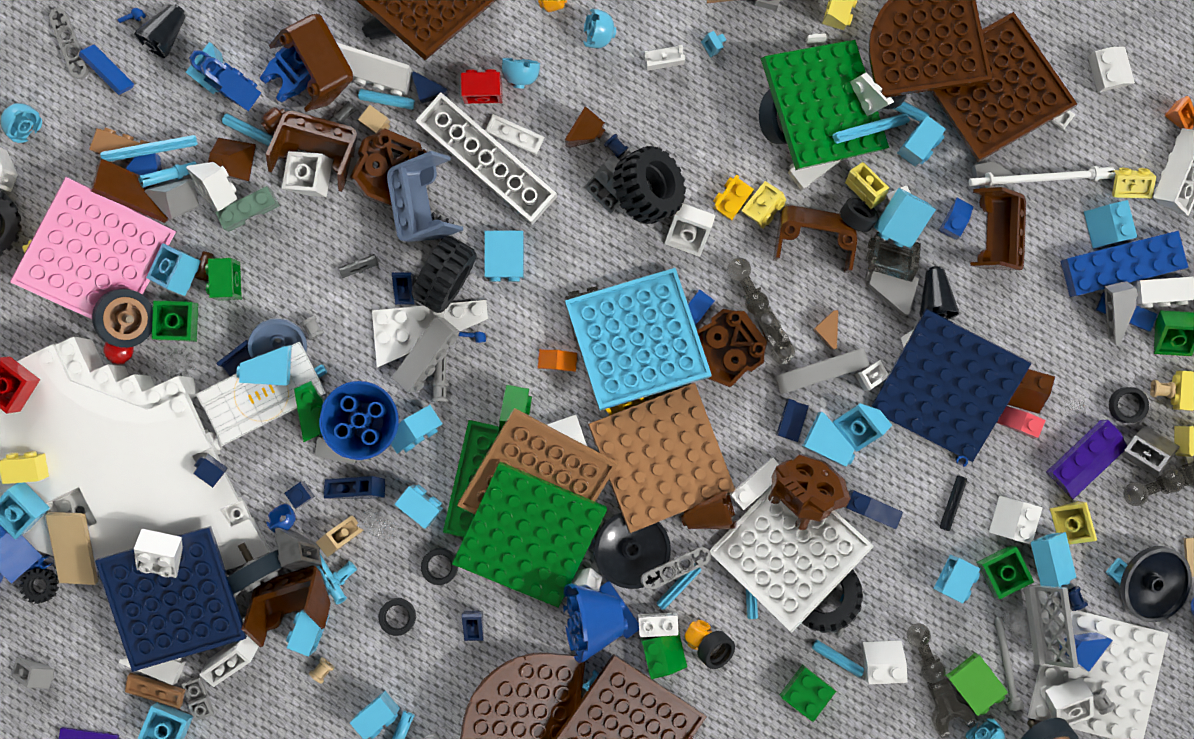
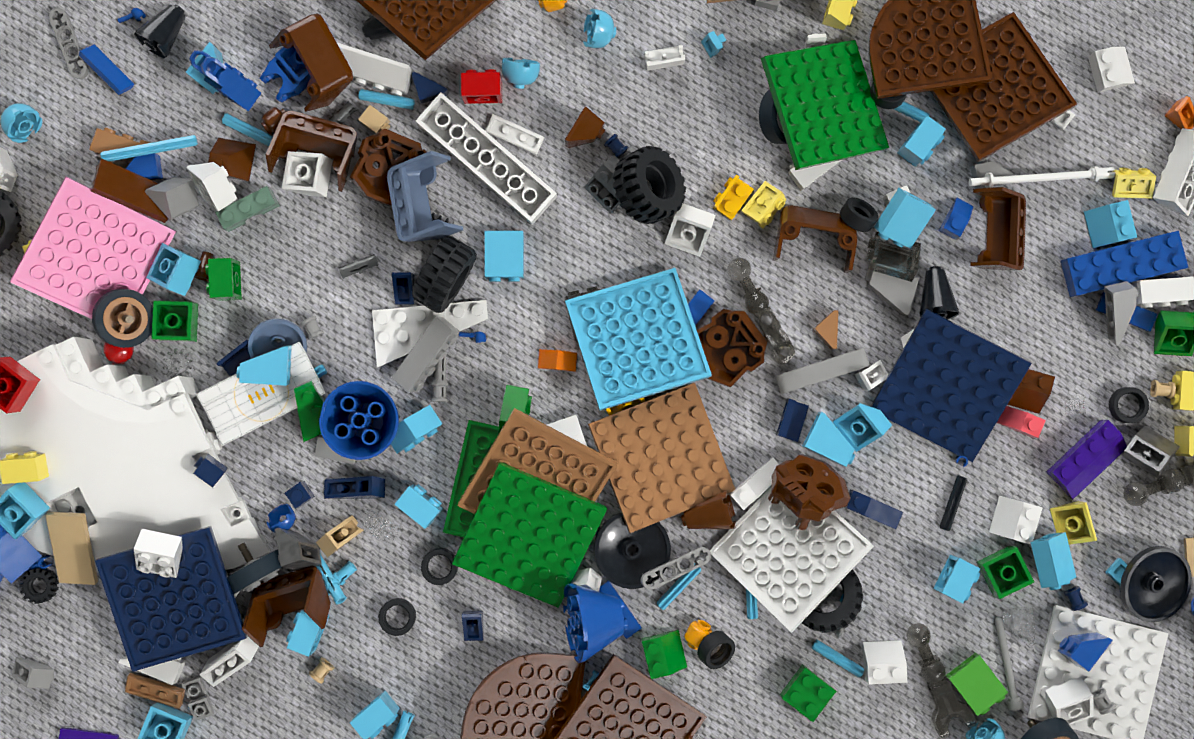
(176, 171): medium azure pin -> none
(658, 624): white bracket -> none
(867, 185): light yellow brick -> none
(869, 94): white wing -> none
(870, 128): medium azure axle -> none
(1042, 627): light grey fence -> none

